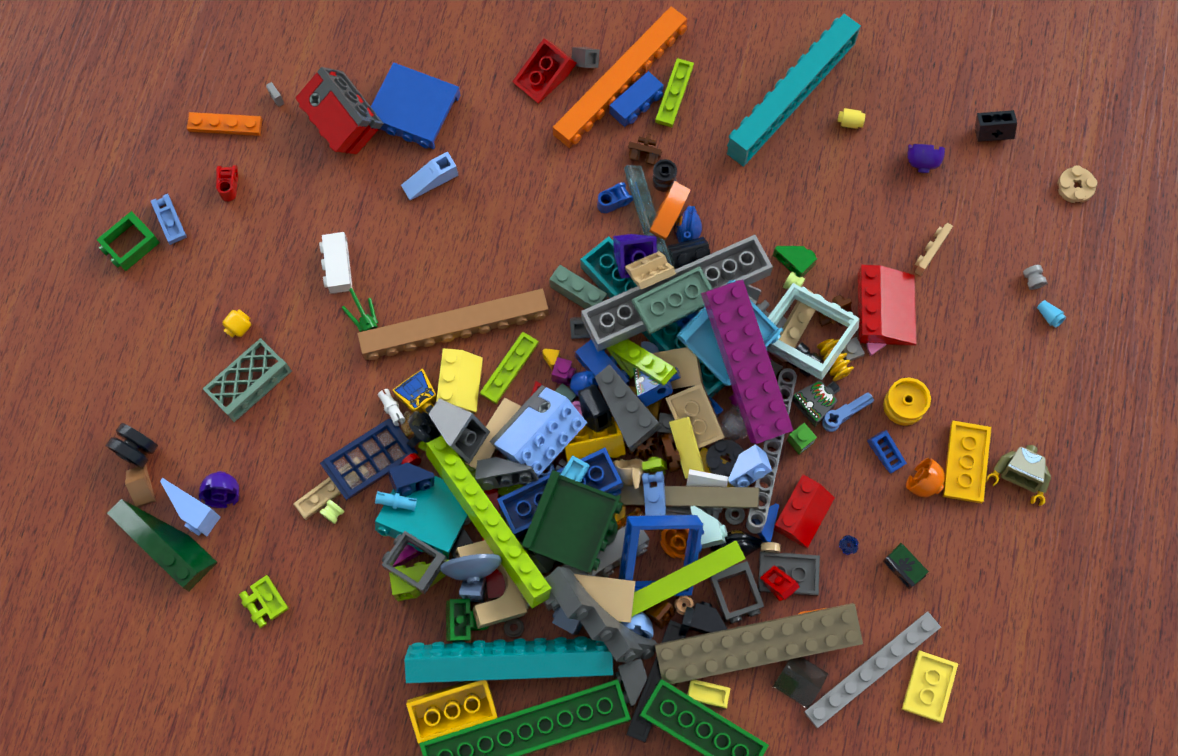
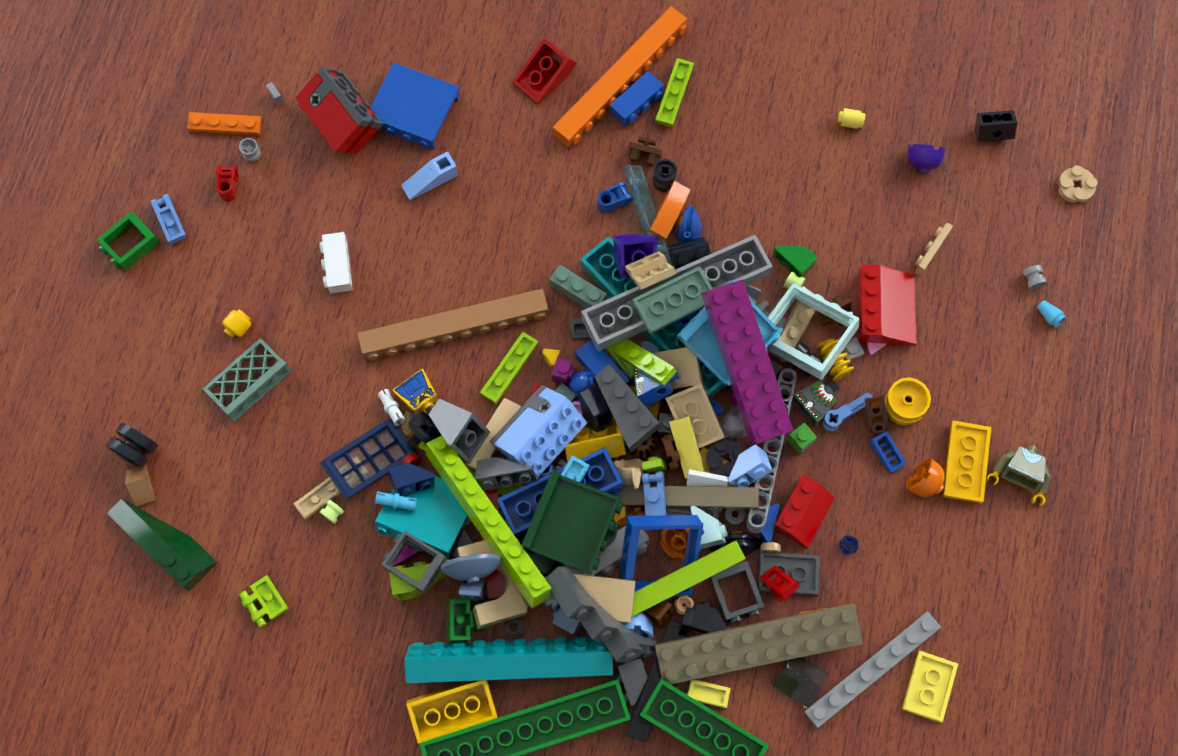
(197, 515): light blue slope -> none
(219, 490): dark purple cylinder -> none
(246, 147): none -> light grey wheel
(366, 321): green plant -> none
(460, 379): light yellow slope -> none
(586, 57): dark grey panel -> none
(792, 90): teal brick -> none
(876, 414): none -> reddish brown hips
(905, 566): piece -> none

